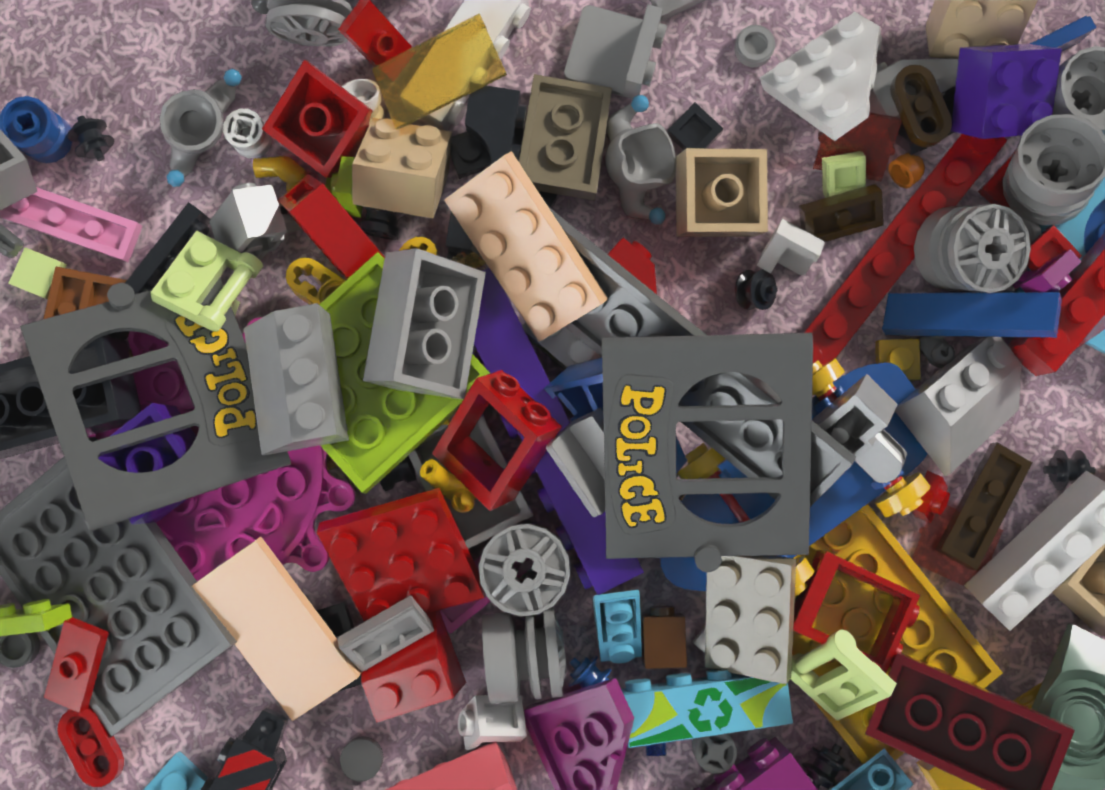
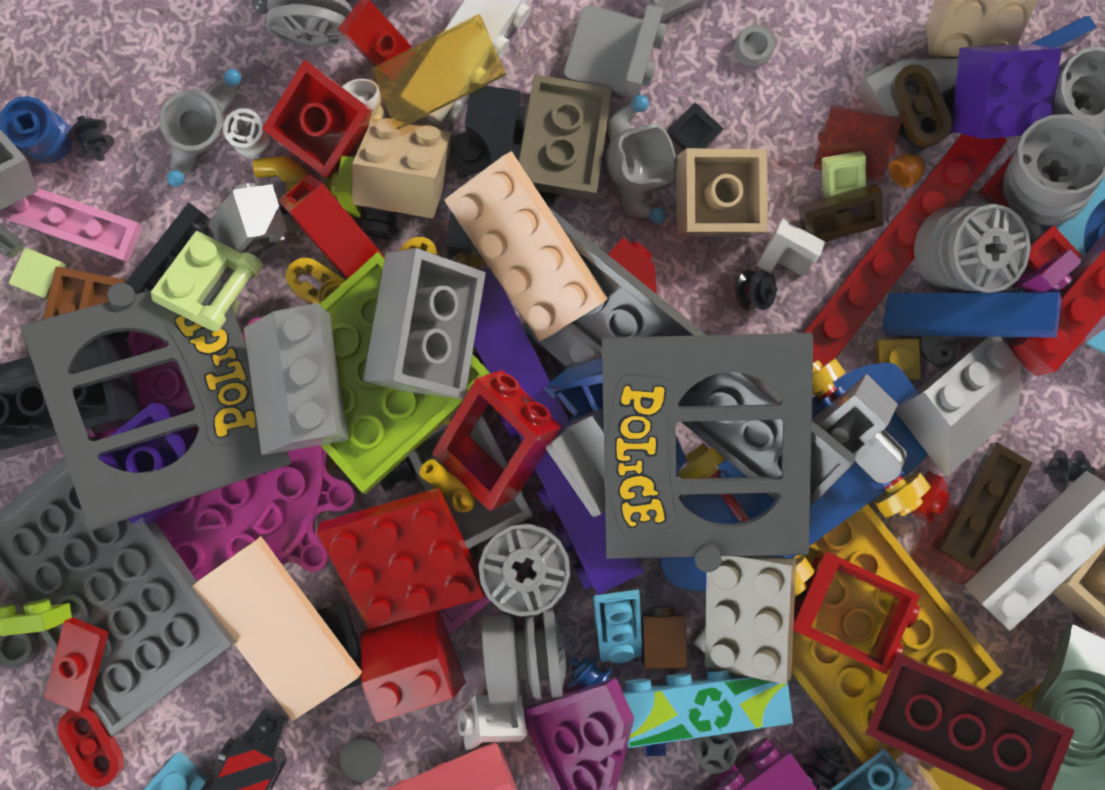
(385, 634): light grey plate -> none
(830, 76): white plate -> none
(847, 687): yellowish green plate -> none

